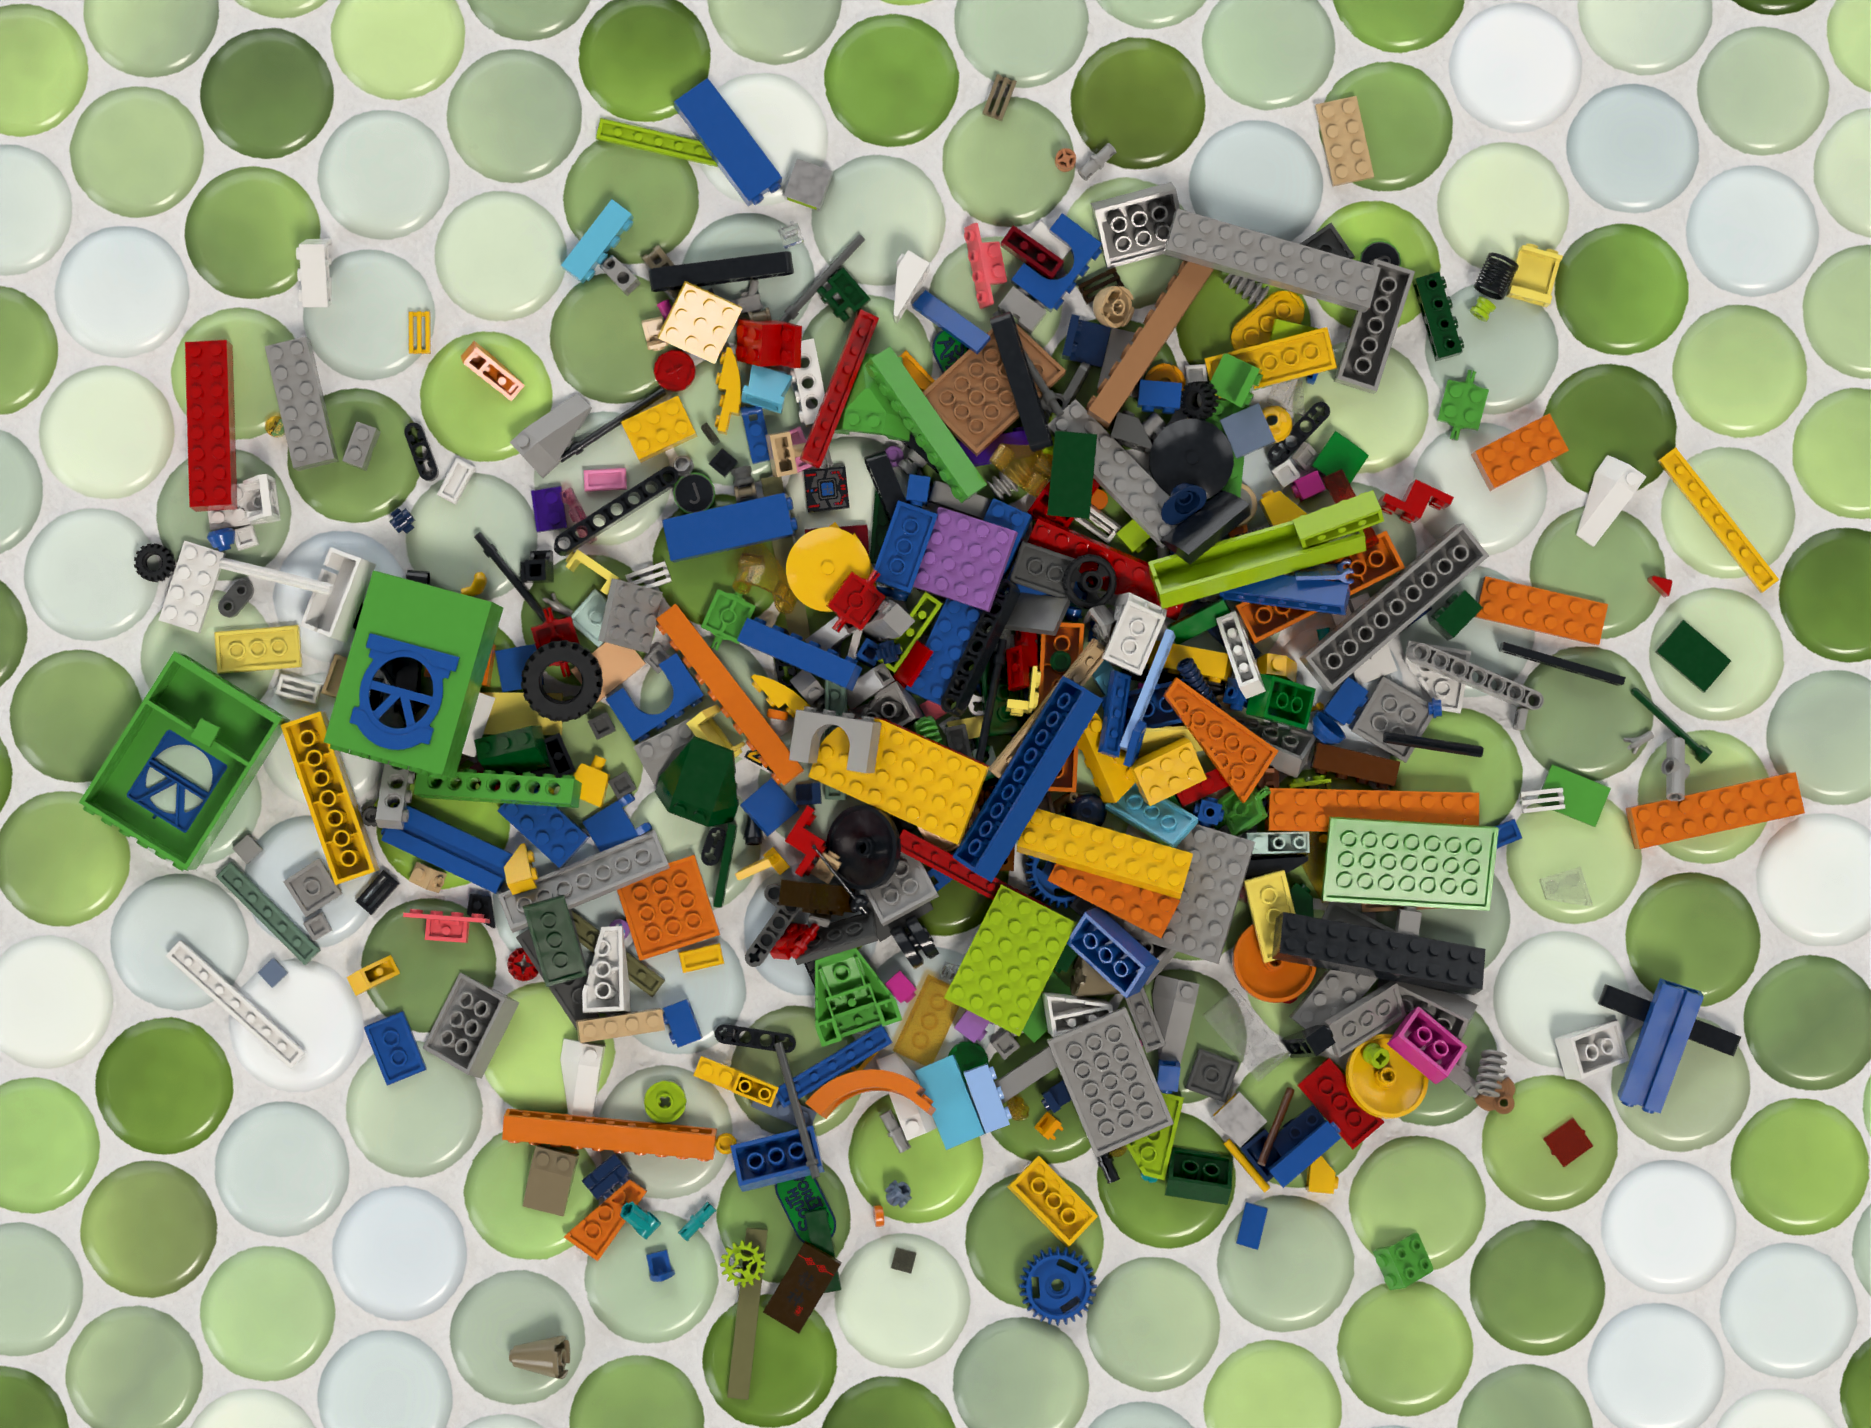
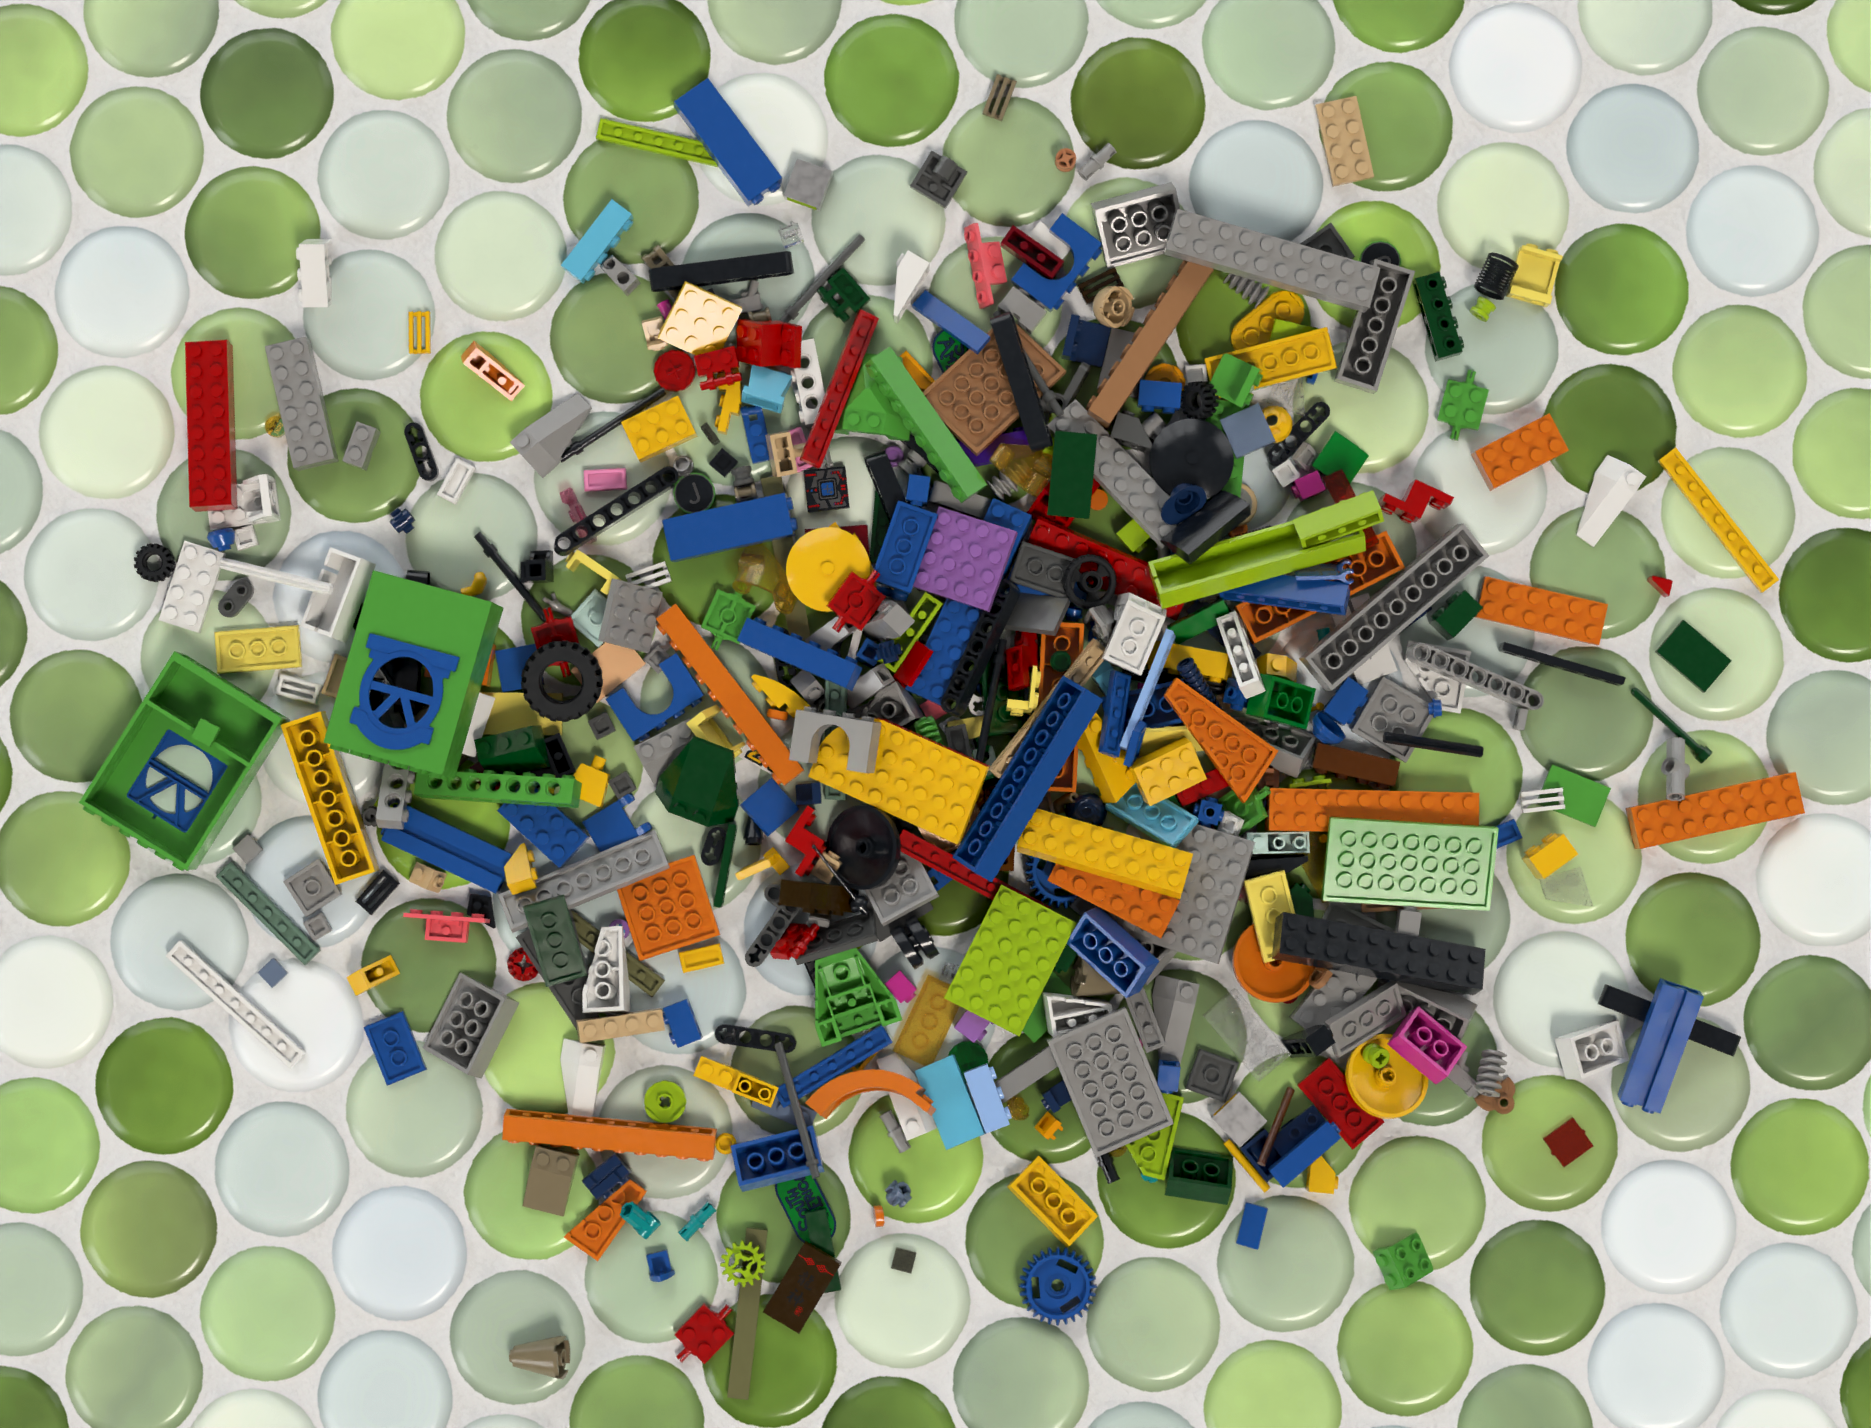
(548, 509): dark purple plate -> none
(704, 1333): none -> red plate
(716, 362): none -> red plate
(938, 179): none -> dark grey plate
(1005, 1044): light grey tile -> none
(1104, 518): white tile -> none
(1231, 824): none -> white tile
(1279, 508): yellow slope -> none
(1319, 977): none -> medium nougat tile
(1549, 855): none -> yellow brick
(1638, 741): light grey bar -> none

